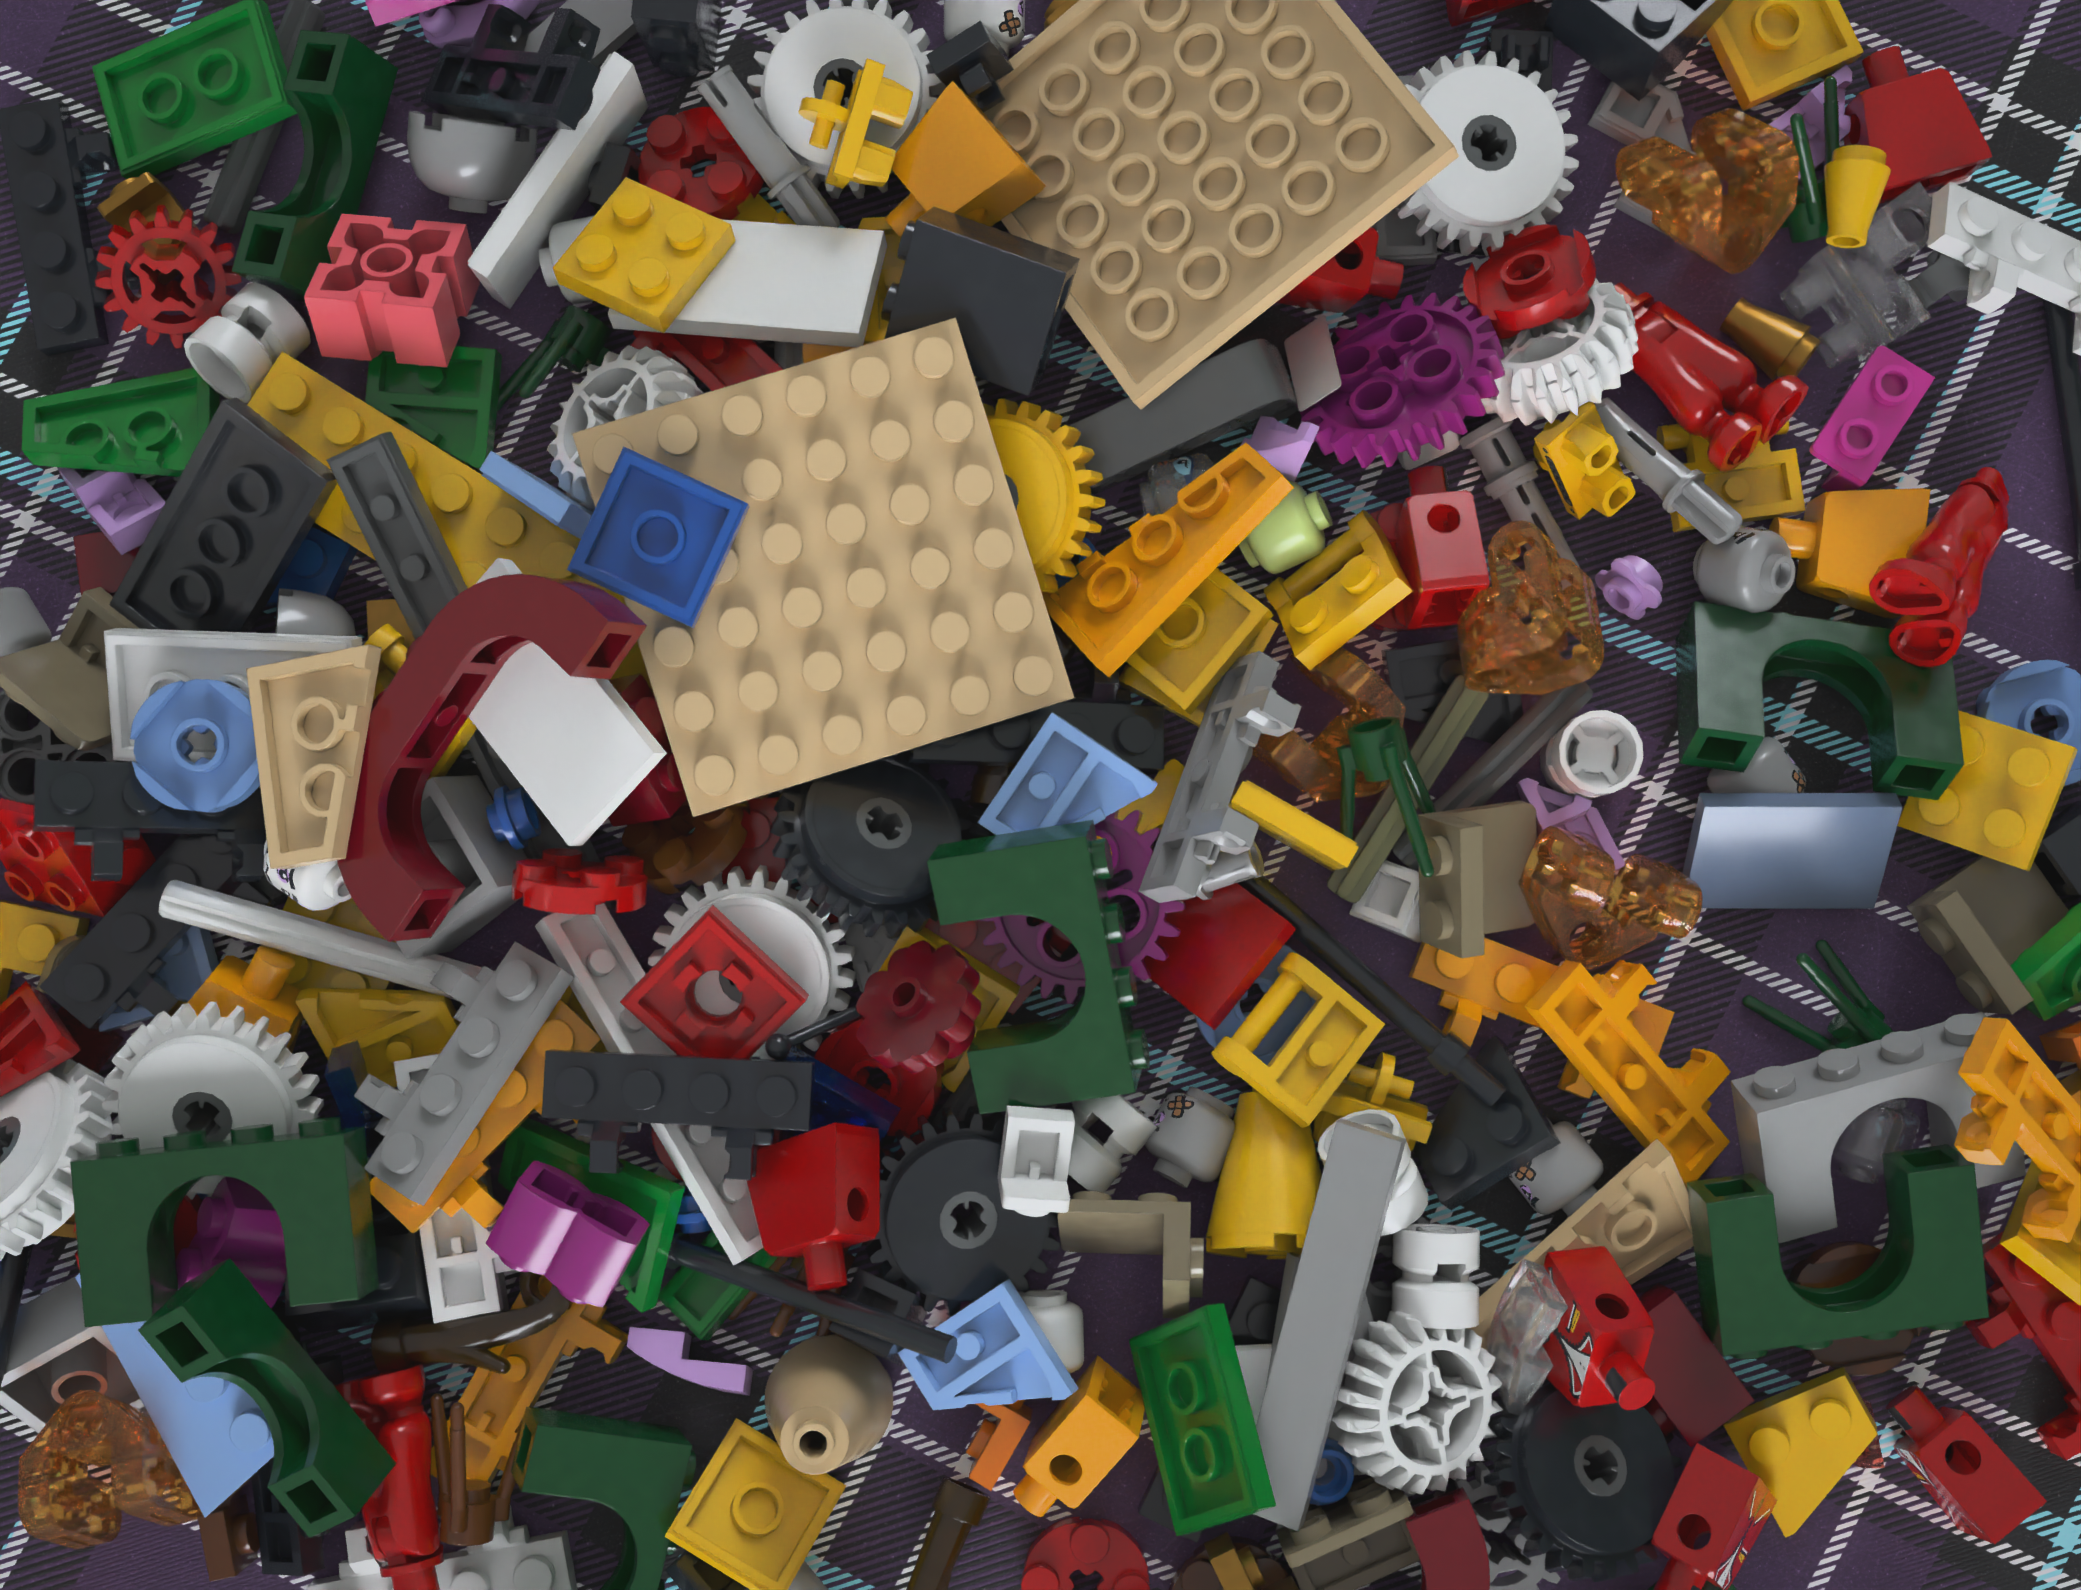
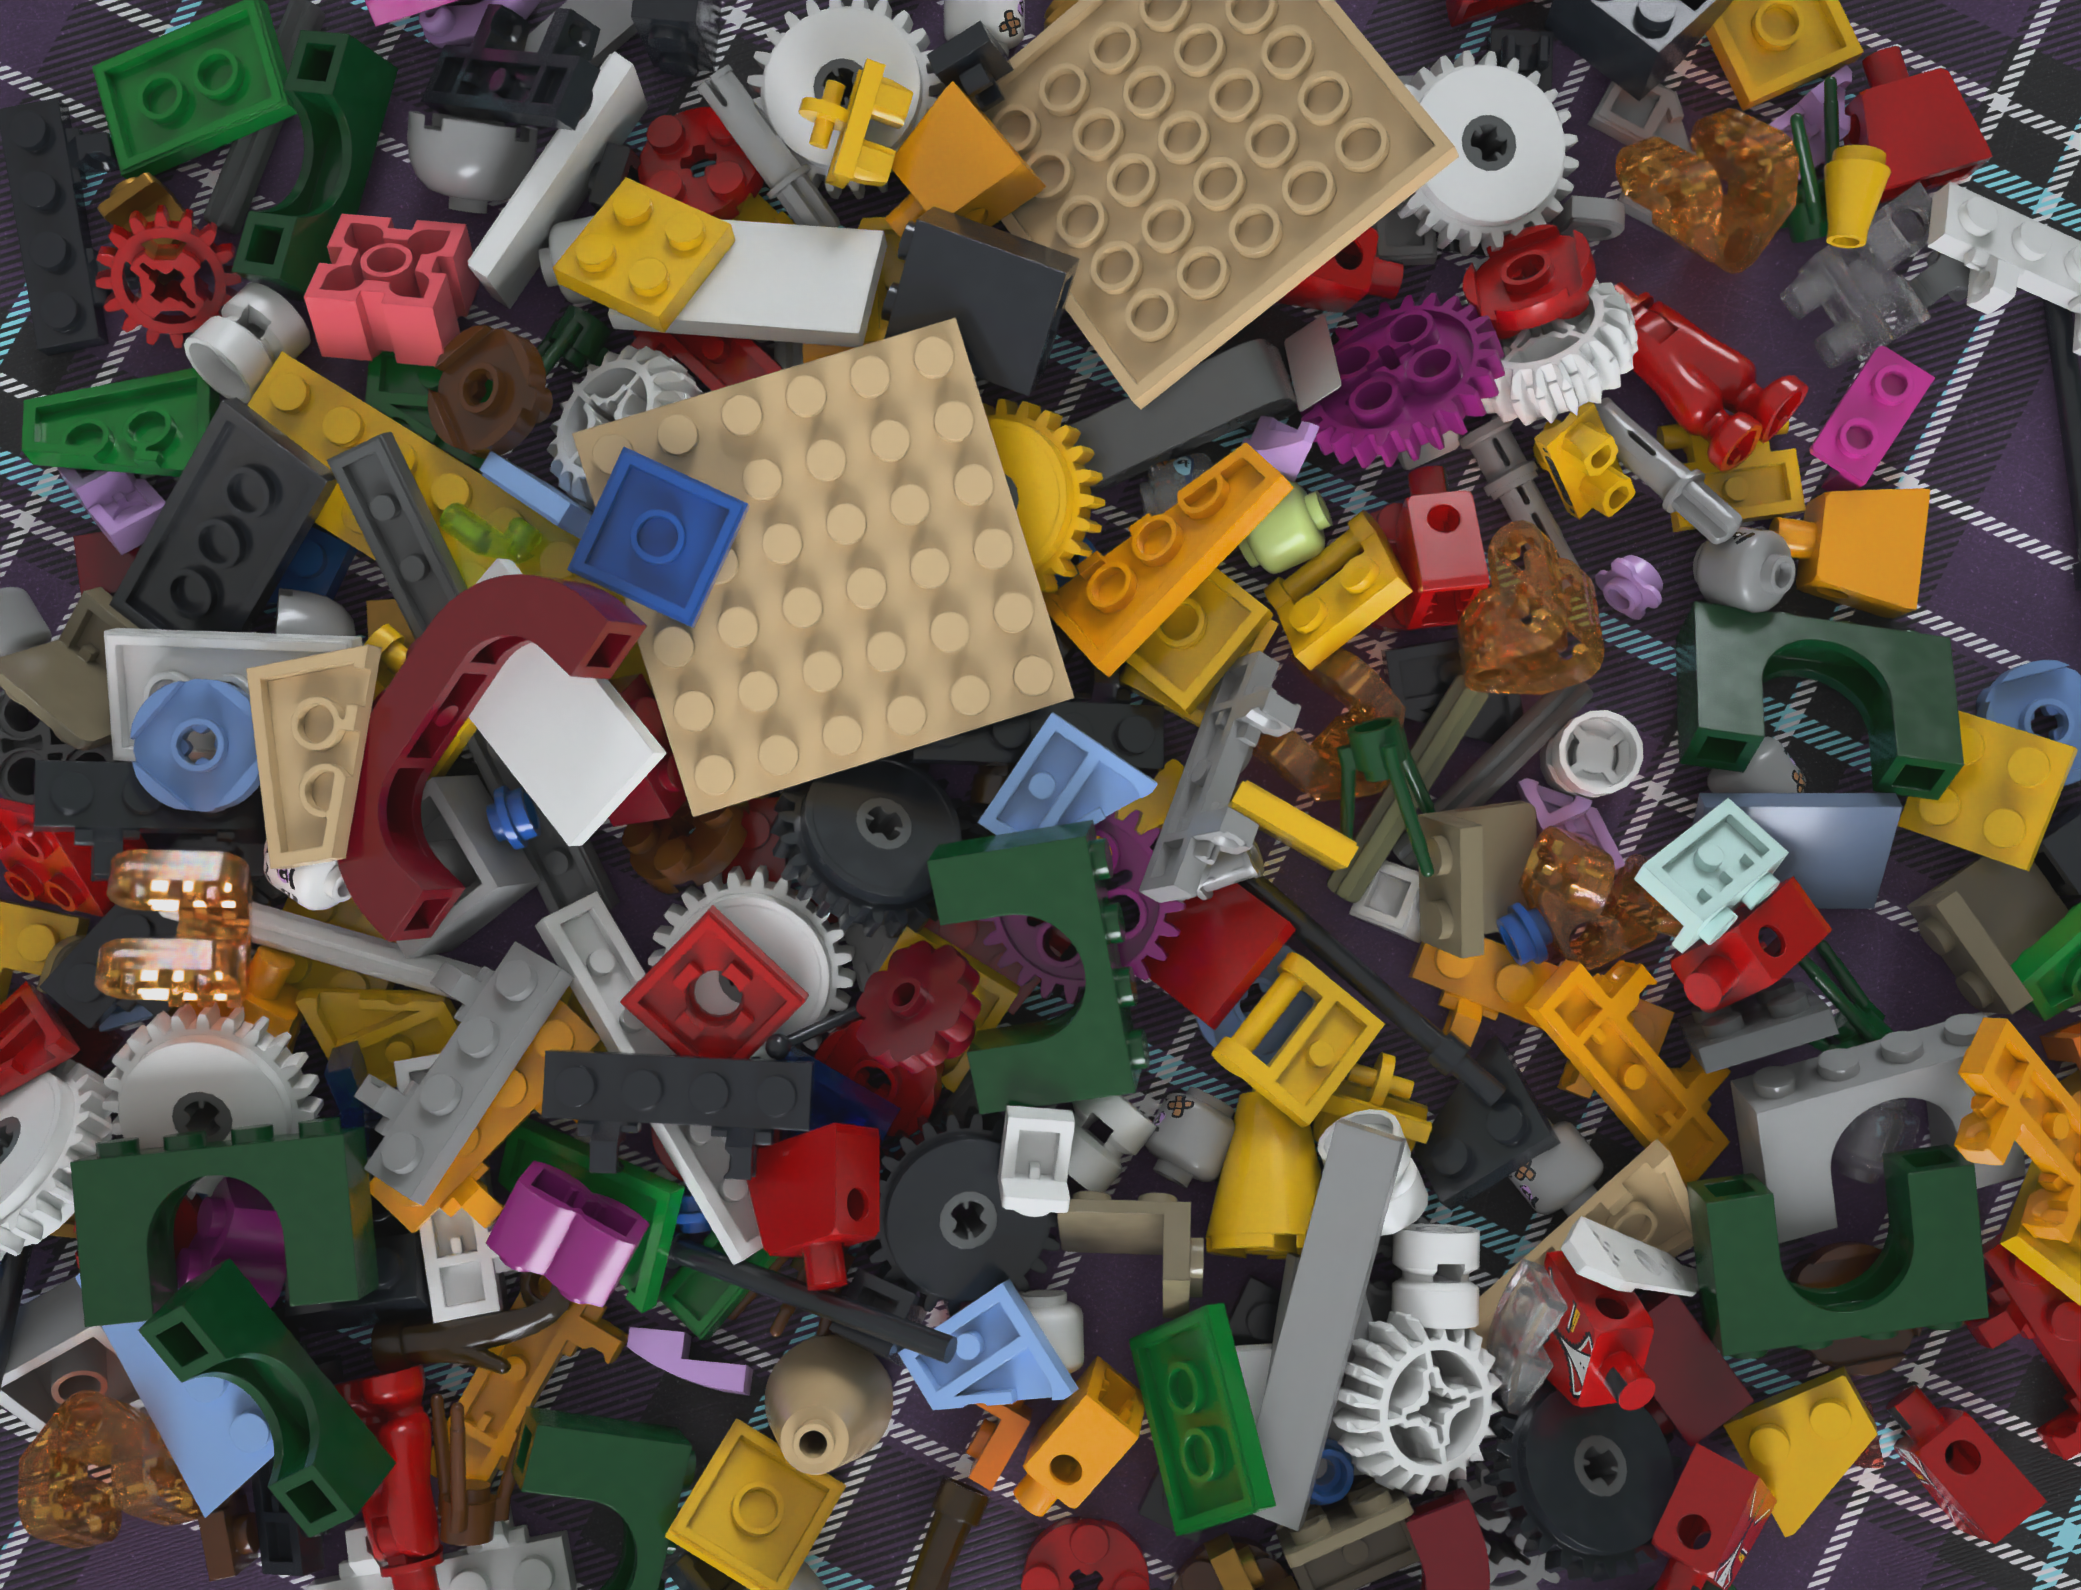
(213, 933): none -> clear orange piece
(487, 540): none -> clear neon green arm
(517, 395): none -> reddish brown plate
(574, 886): red plate -> none
(1525, 934): none -> blue plate
(1592, 216): none -> light grey tile
(1625, 1261): none -> white piece
(1712, 873): none -> light aqua bracket
(1737, 961): none -> red torso
(1757, 1025): none -> dark grey plate
(1769, 339): pearl gold cone -> none
(1944, 571): red piece -> none

